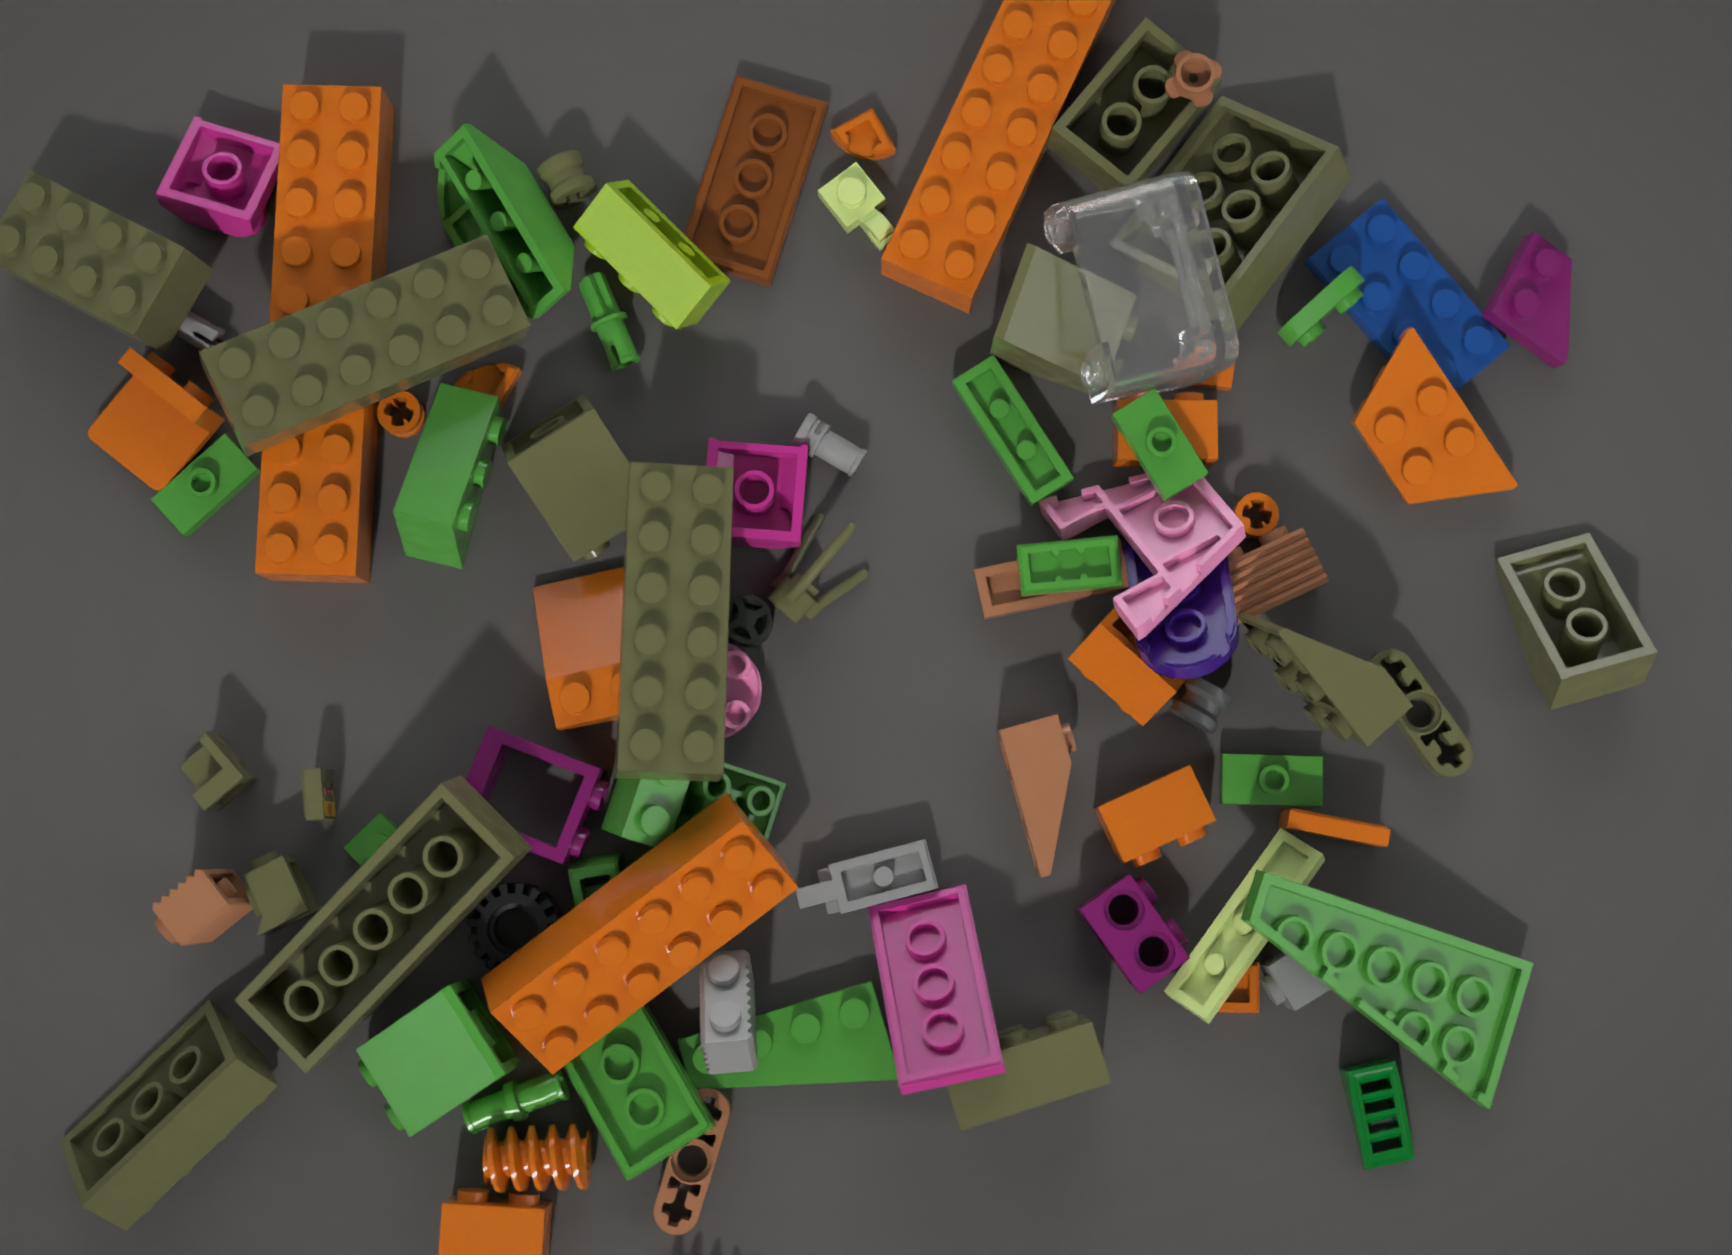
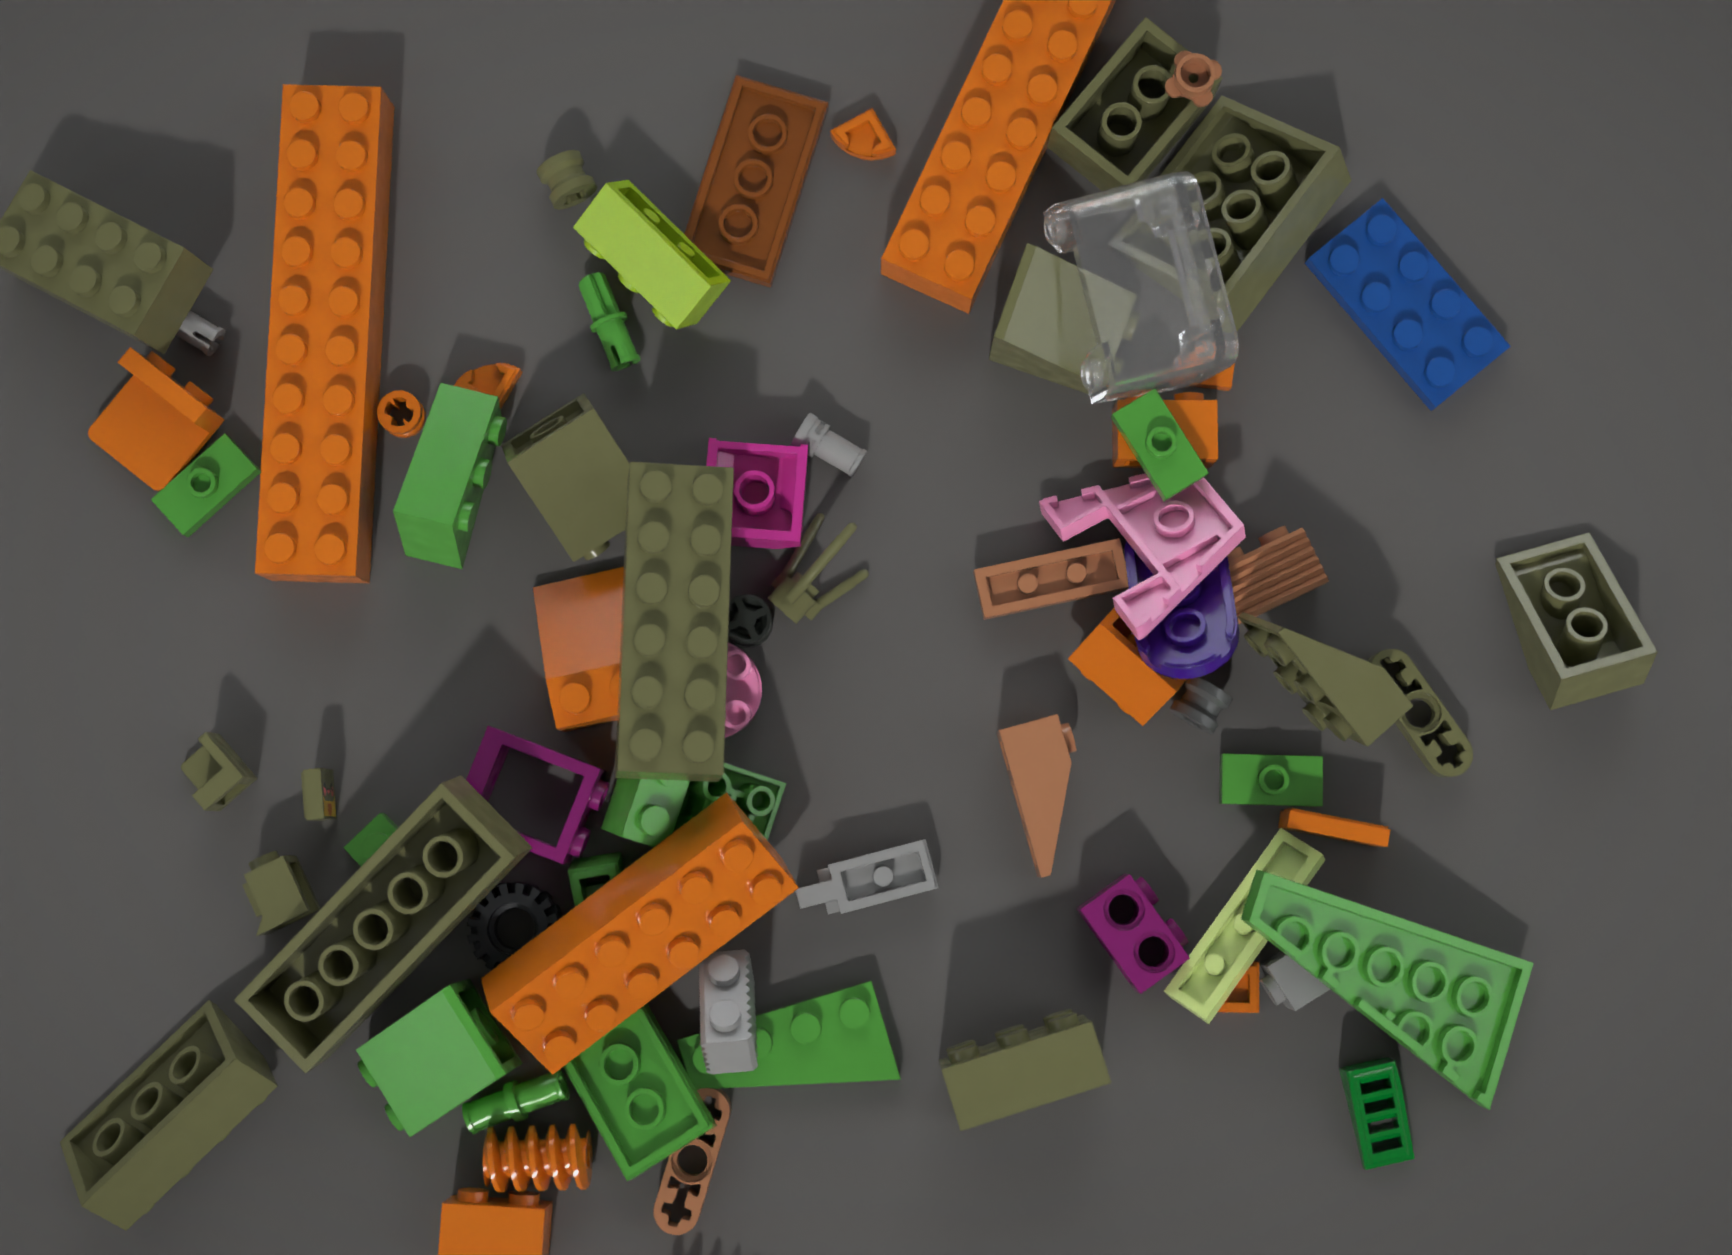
(202, 907): nougat brick -> none
(221, 179): dark pink slope -> none
(365, 345): olive brick -> none
(496, 195): bright green wedge -> none
(857, 202): yellowish green plate -> none
(935, 990): dark pink tile -> none
(1012, 430): bright green plate -> none
(1069, 565): bright green plate -> none
(1154, 816): orange brick -> none
(1267, 507): orange bush -> none
(1338, 295): bright green plate -> none
(1425, 431): orange wing -> none
(1535, 300): magenta wing -> none

